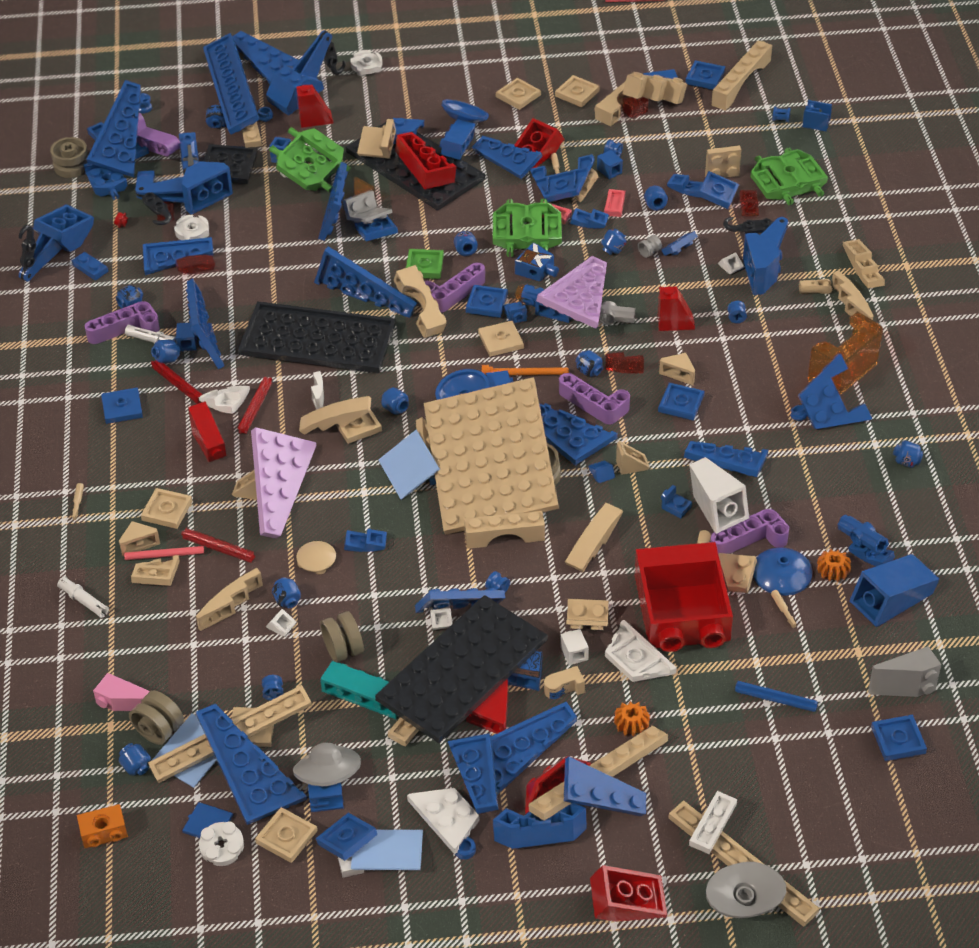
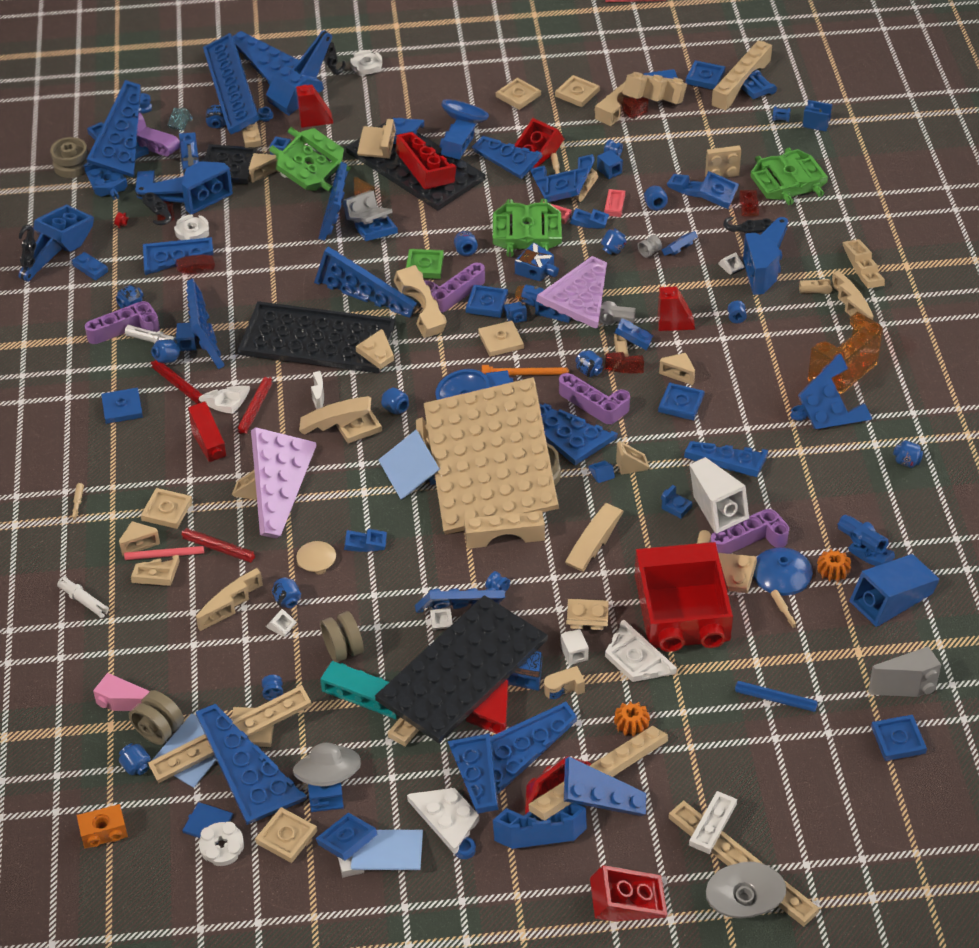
(179, 119): none -> clear light blue bracket
(262, 166): none -> tan slope
(376, 349): none -> tan wing
(620, 345): none -> tan bar
(634, 334): none -> blue plate
(757, 85): none -> blue plate

